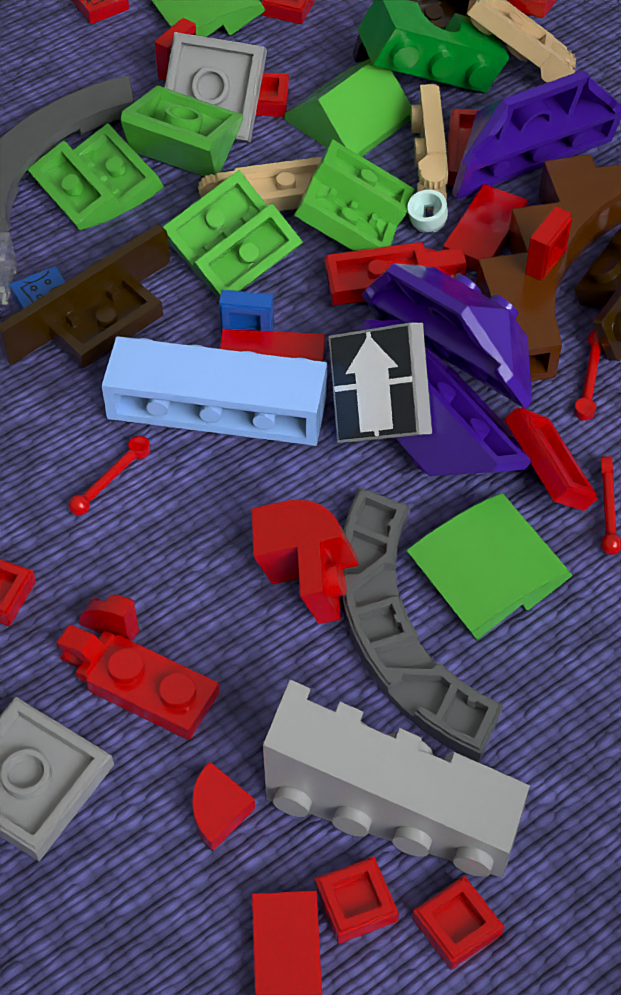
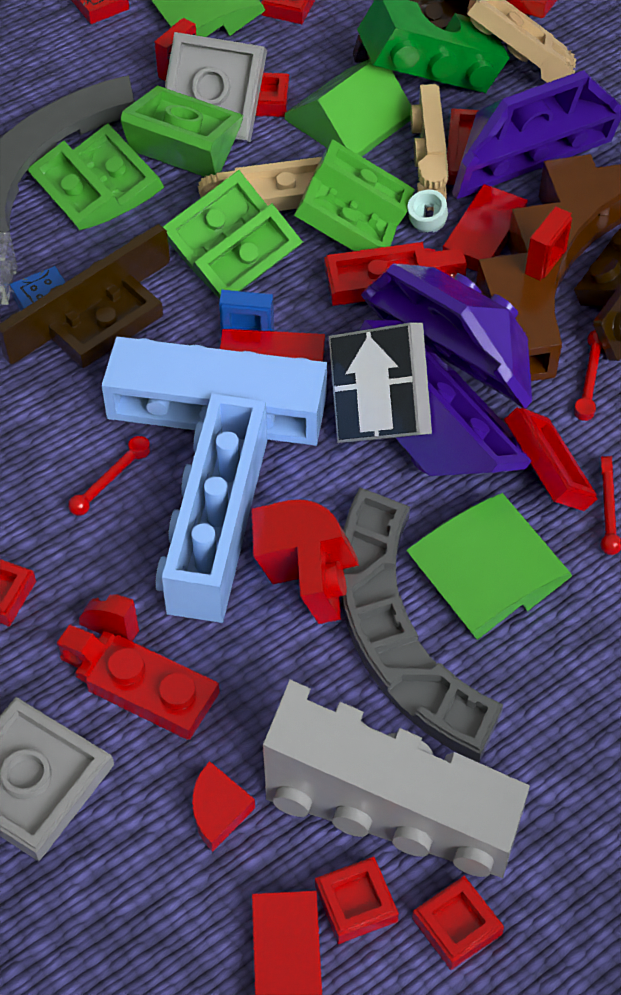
(214, 509): none -> light blue brick

